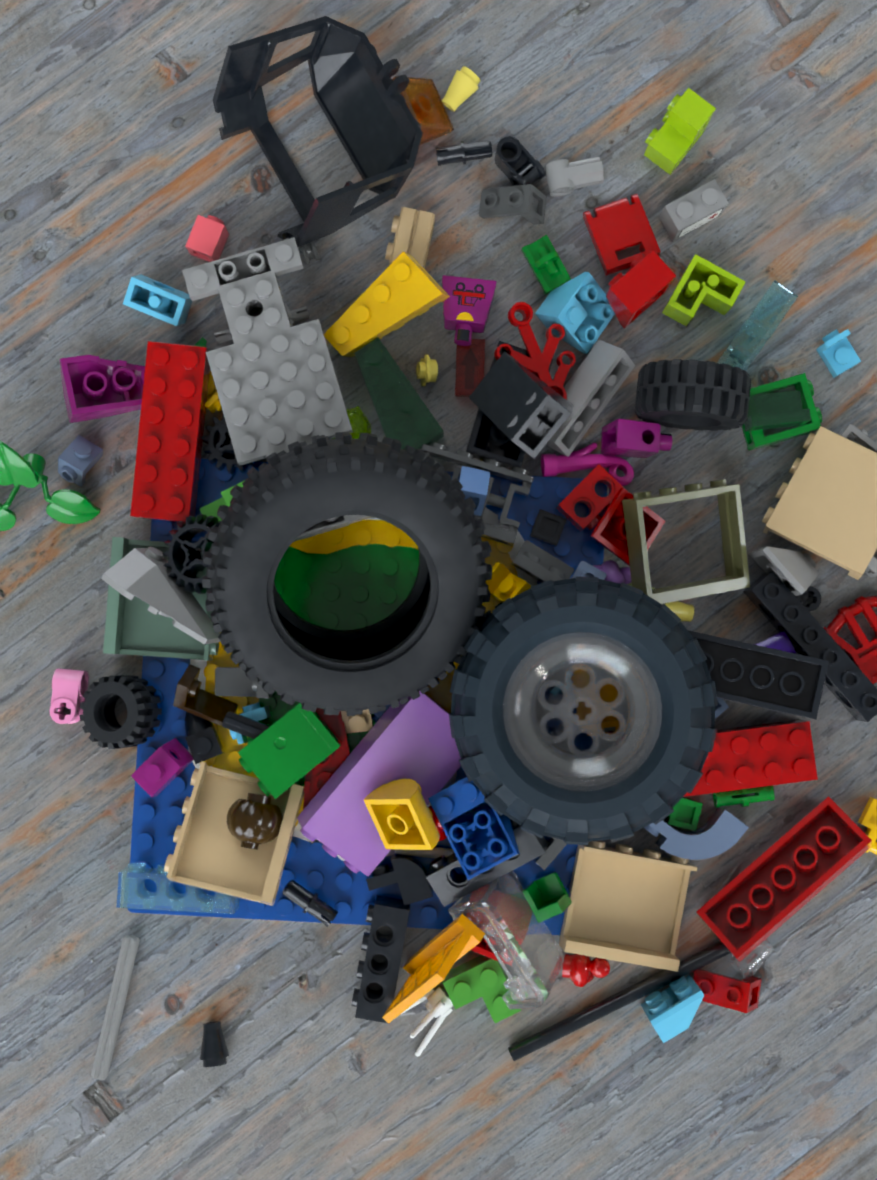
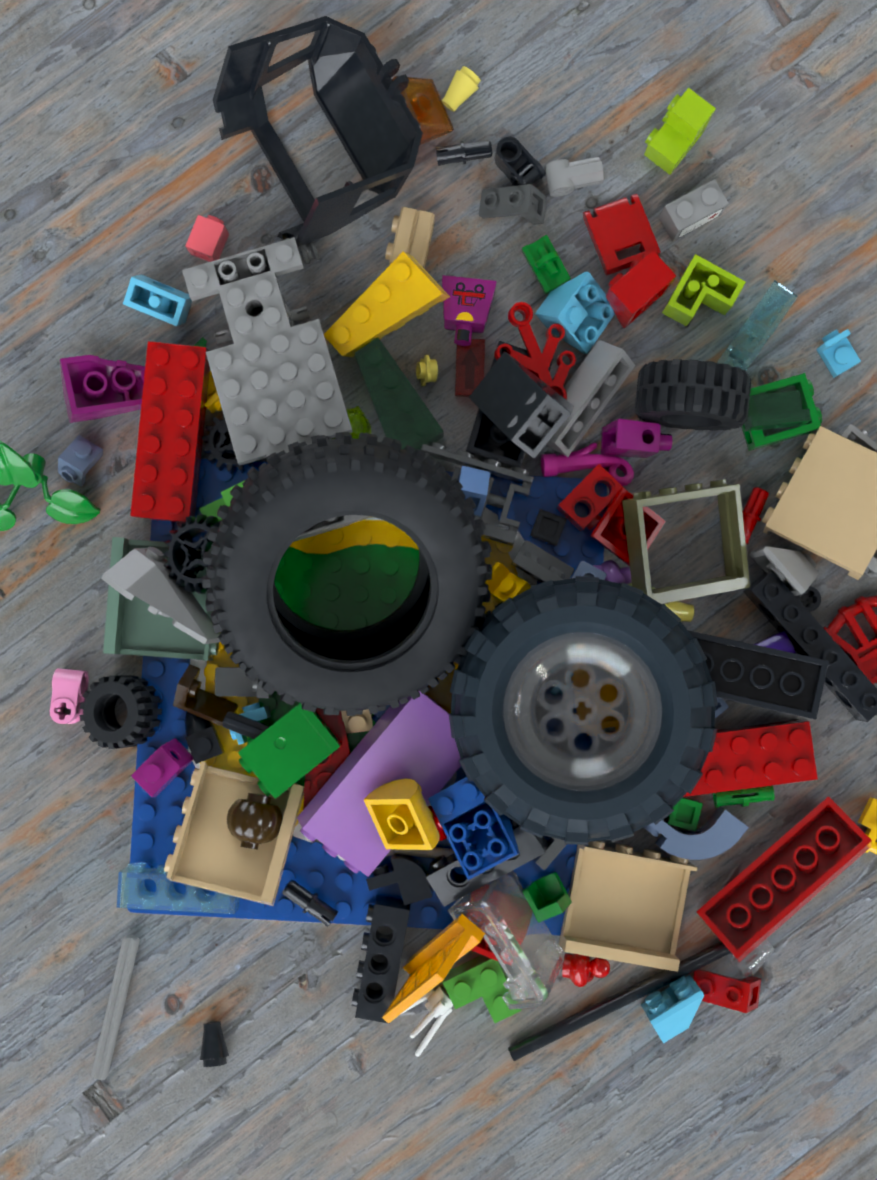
(753, 510): none -> red axle

